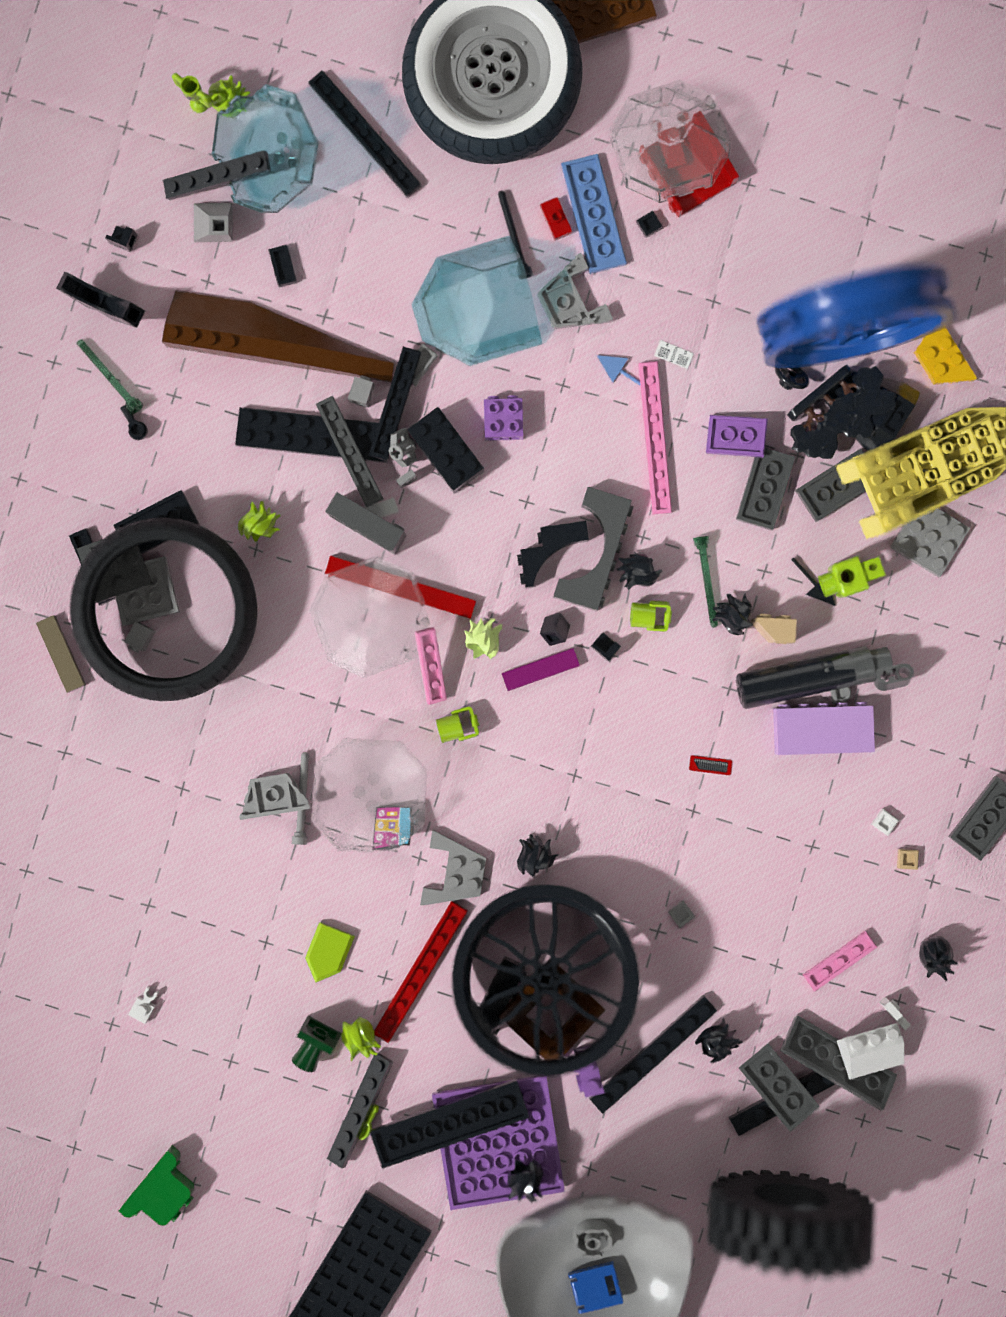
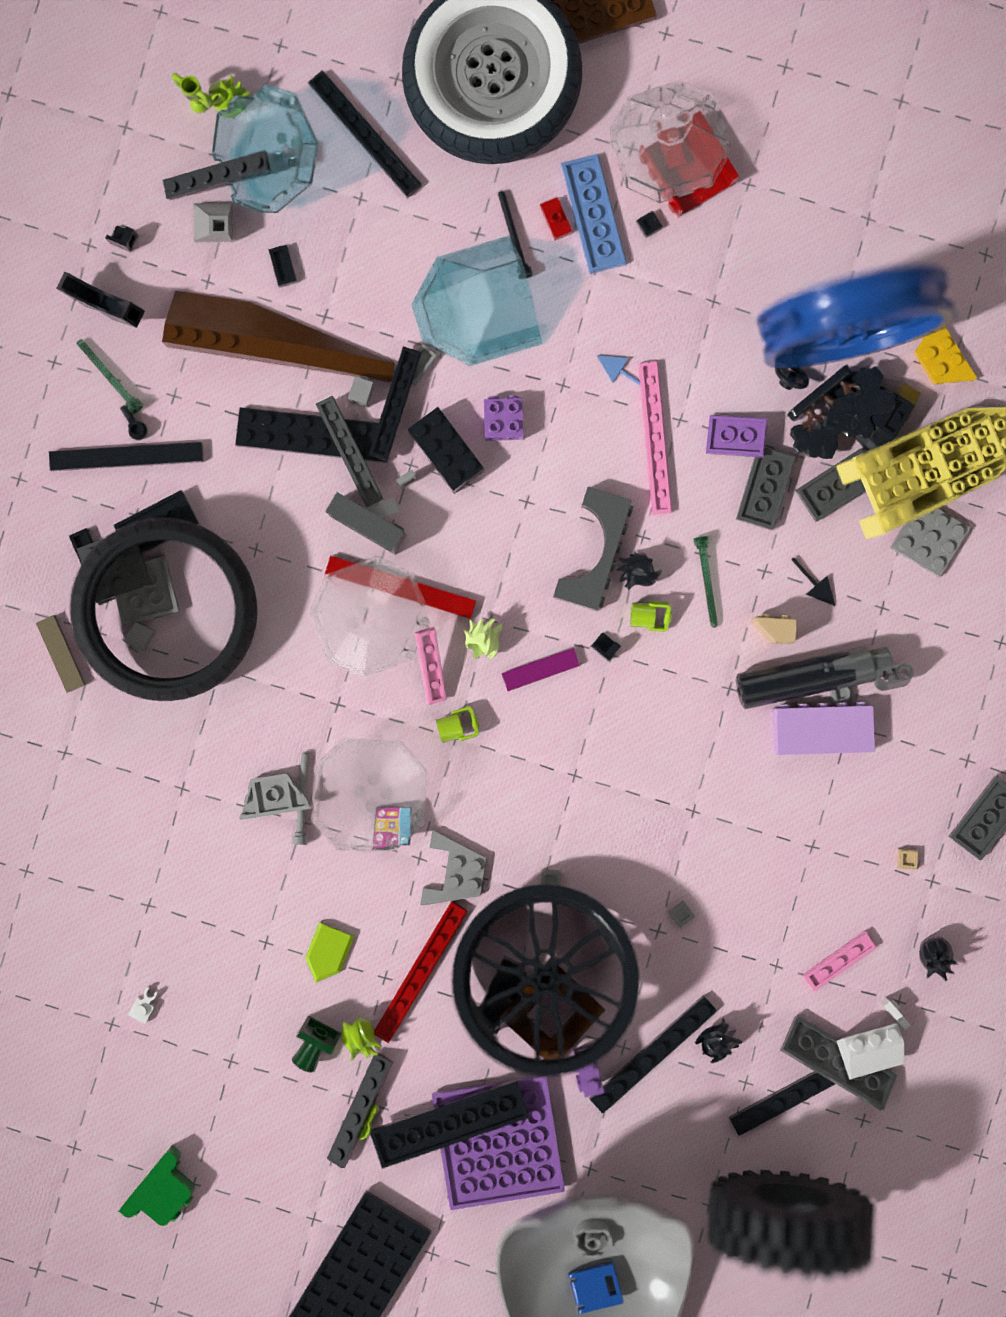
(126, 456): none -> black tile
(258, 522): lime hair -> none
(406, 446): light grey piece -> none
(525, 1180): black hair -> none
(535, 855): black hair -> none
(550, 877): none -> light grey tile
(552, 539): black arch -> none
(555, 629): black panel -> none
(564, 303): light grey wing -> none
(673, 354): white sticker -> none
(710, 765): sticker -> none
(734, 614): black hair -> none
(779, 1087): dark grey plate -> none
(858, 576): lime piece -> none
(885, 822): white tile -> none

